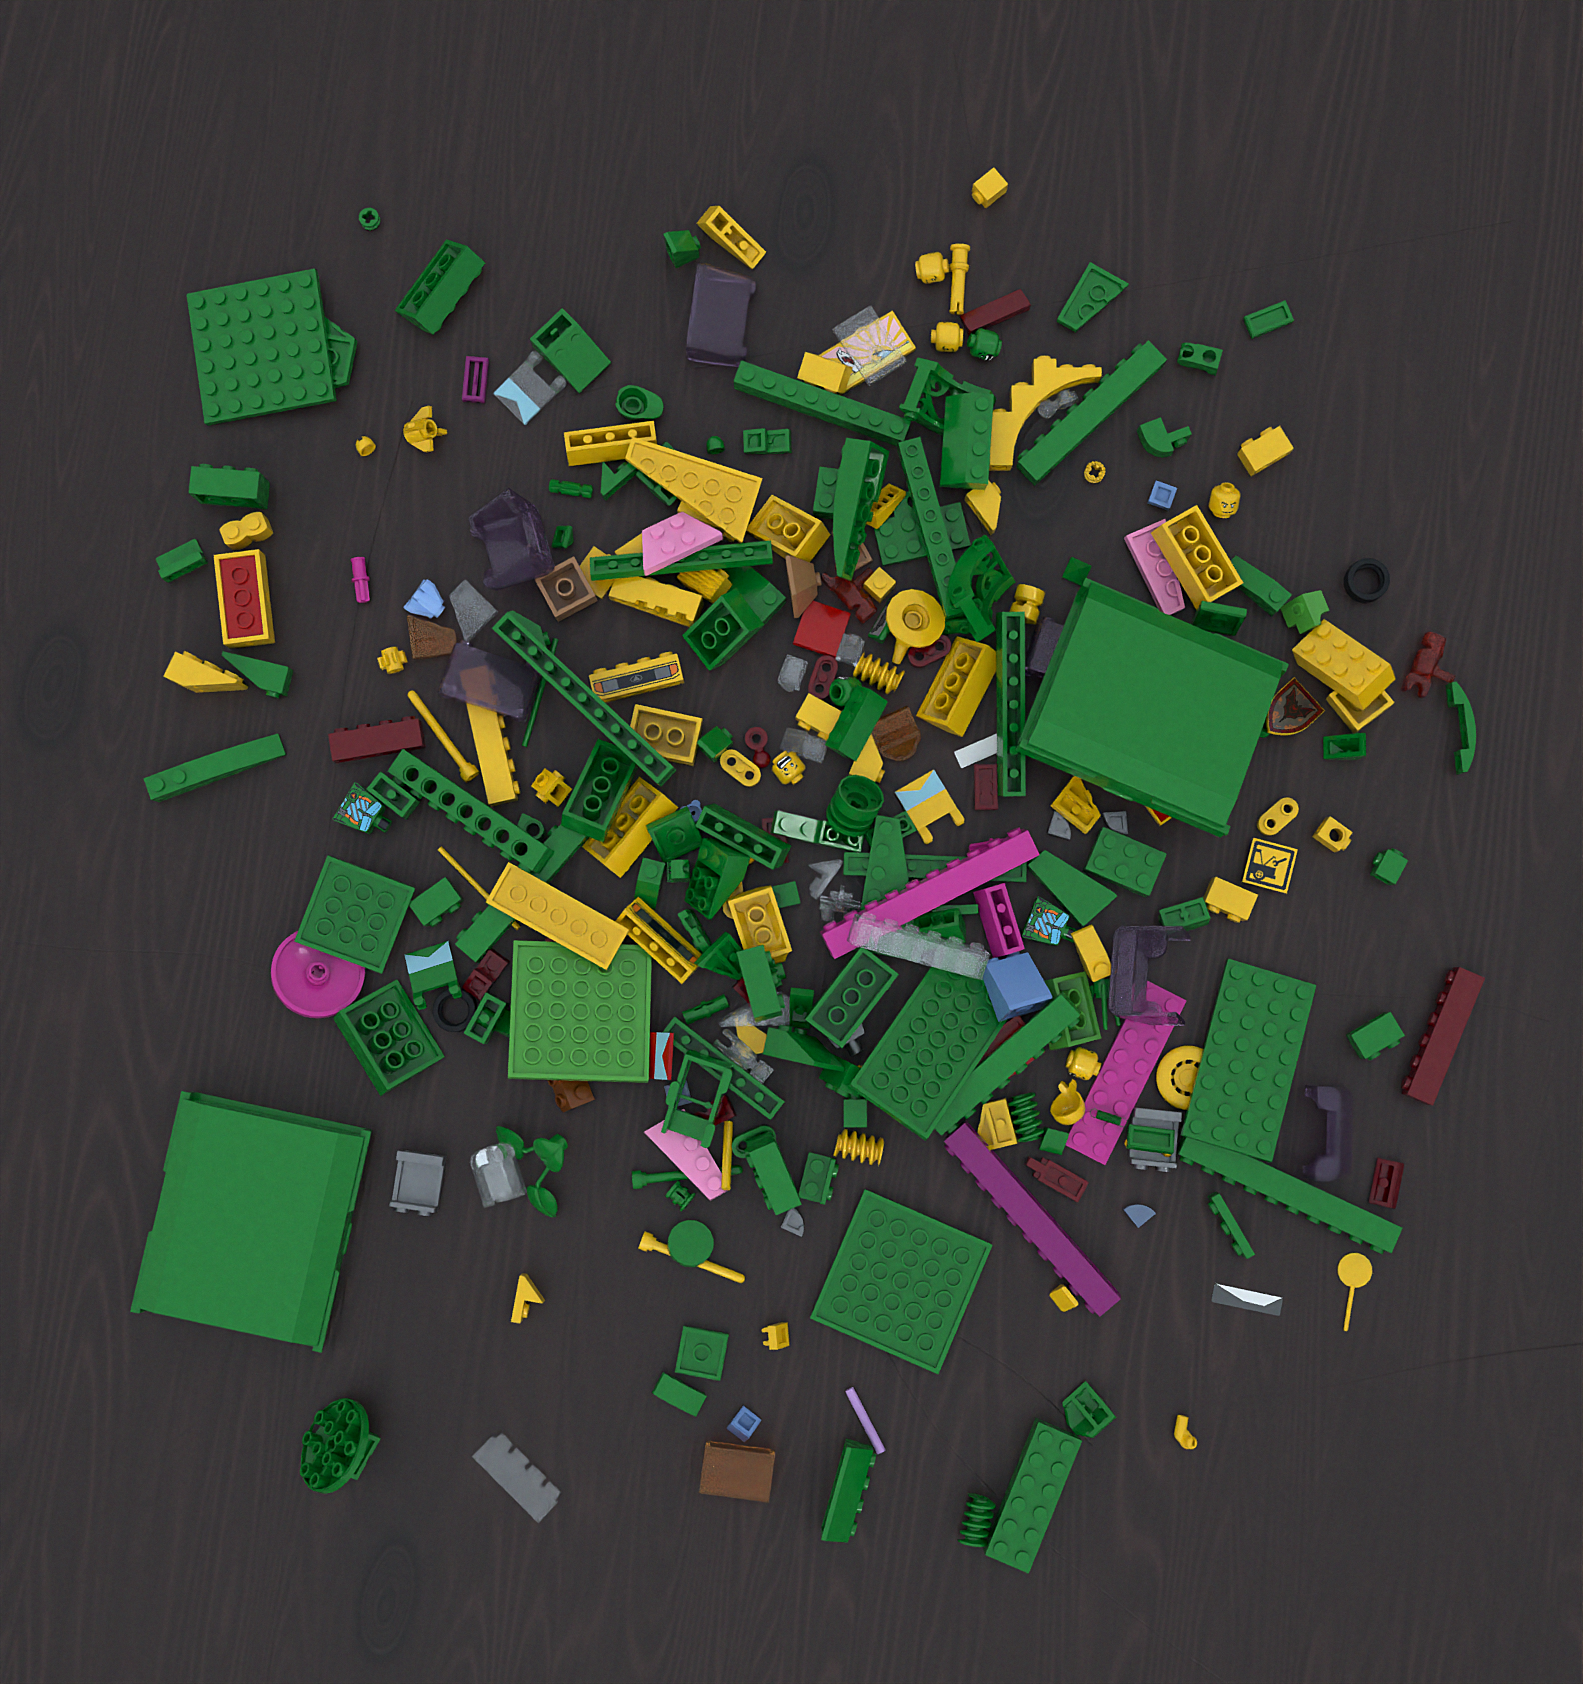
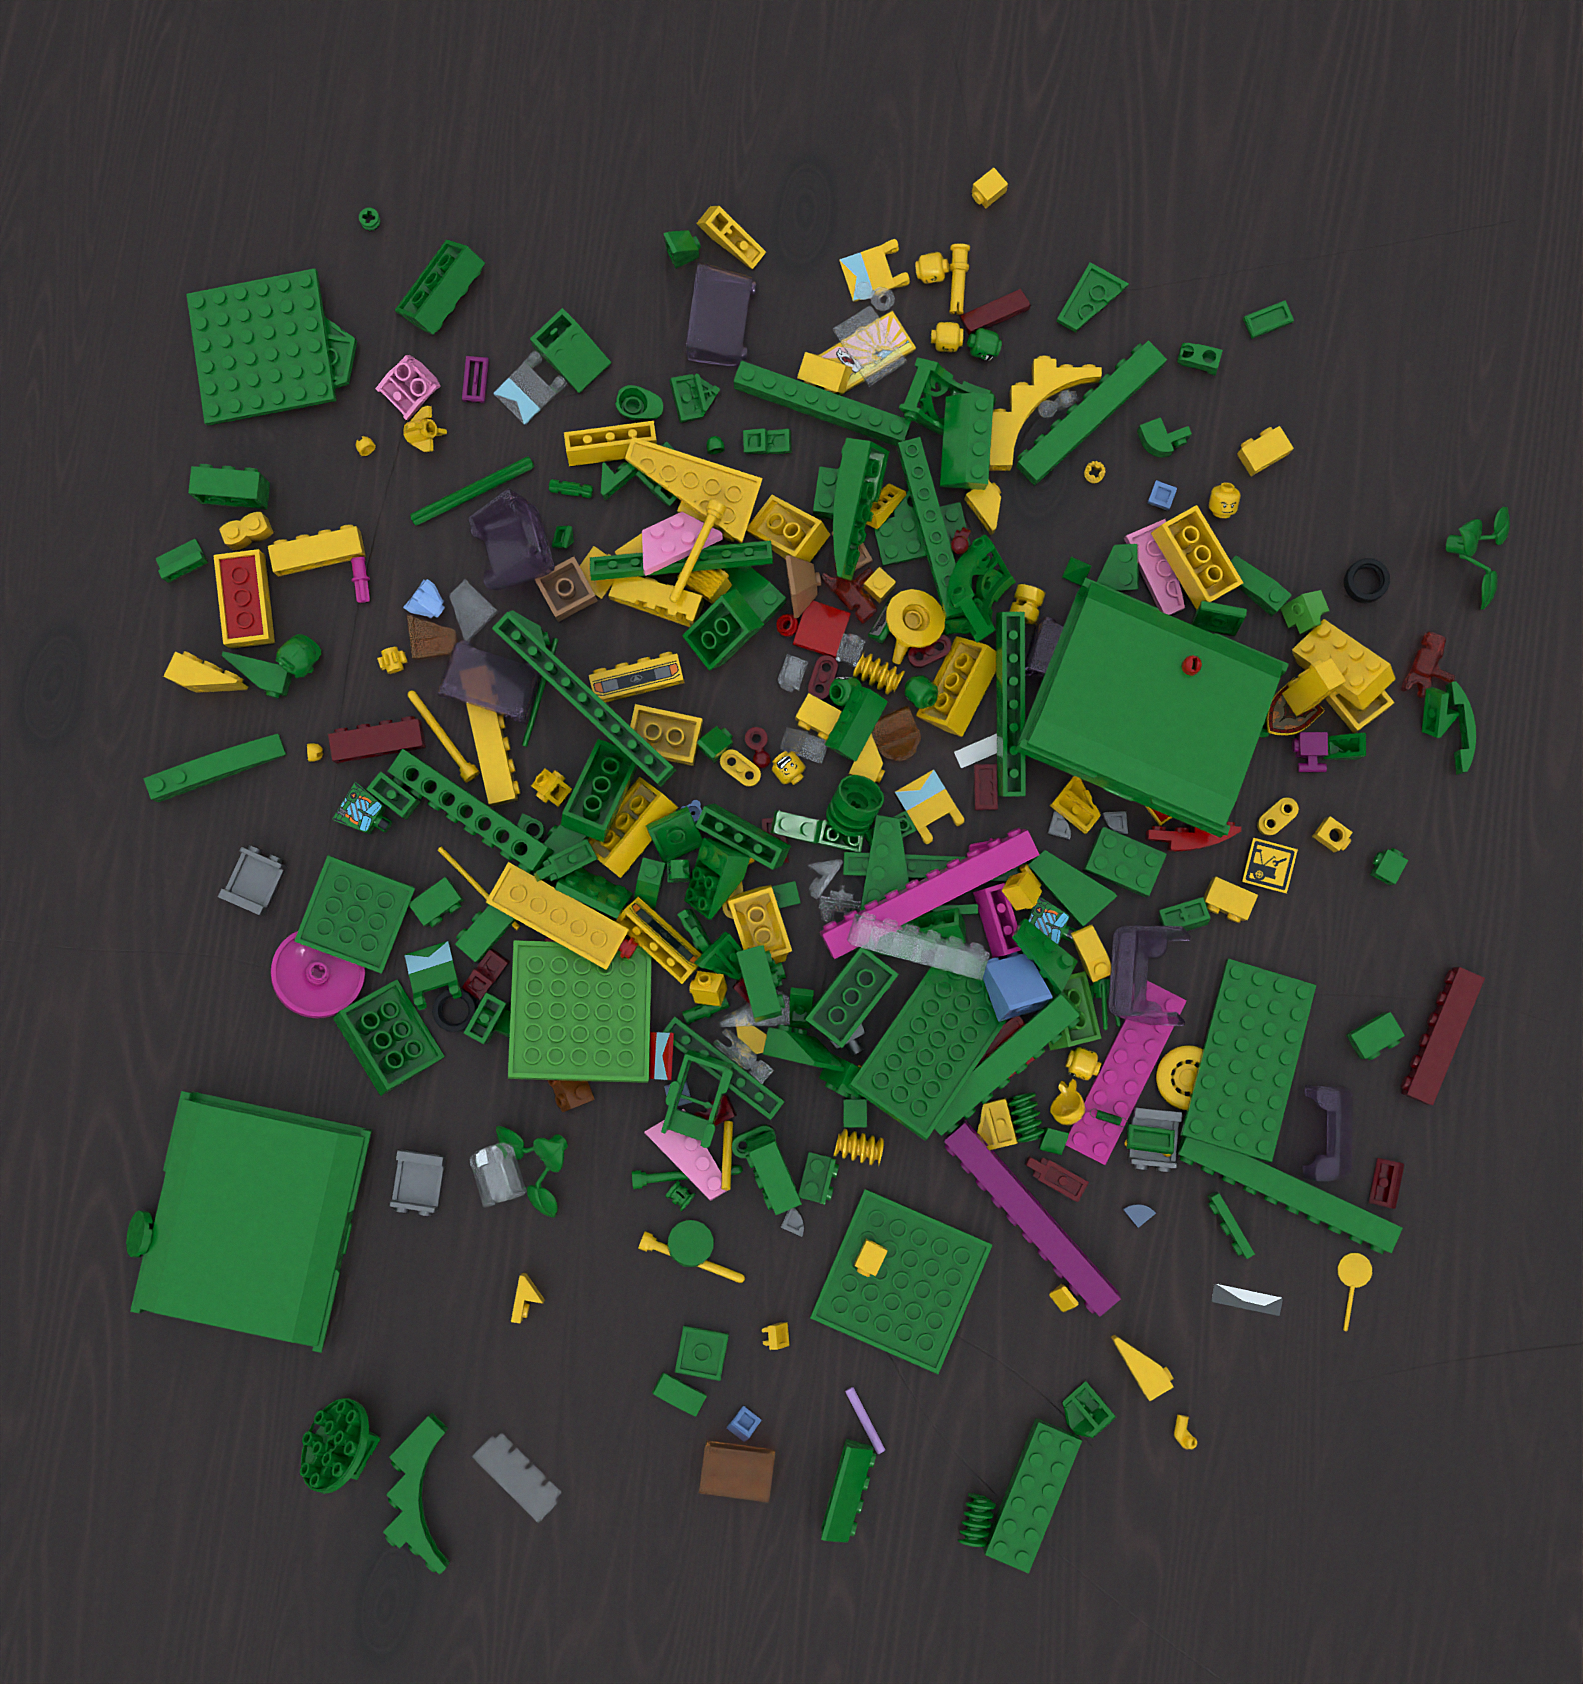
(139, 1234): none -> green tile
(254, 881): none -> flat silver panel
(298, 655): none -> green hair
(314, 752): none -> yellow hinge
(316, 550): none -> yellow brick
(406, 1494): none -> green arch
(408, 385): none -> bright pink slope
(472, 490): none -> green axle
(566, 861): none -> green hinge
(594, 891): none -> green plate
(628, 948): none -> red plate
(692, 396): none -> green slope
(708, 988): none -> yellow brick
(714, 511): none -> yellow piece
(782, 623): none -> red plate
(864, 291): none -> clear plate
(870, 1258): none -> yellow brick
(872, 268): none -> yellow flag
(921, 691): none -> green head
(960, 541): none -> dark red plate
(1022, 889): none -> yellow brick
(1050, 957): none -> green wing
(1121, 568): none -> green wing
(1148, 1373): none -> yellow slope
(1184, 840): none -> red slope
(1187, 665): none -> red hinge
(1311, 746): none -> magenta brick
(1313, 686): none -> yellow brick
(1437, 715): none -> green slope
(1467, 545): none -> green plant

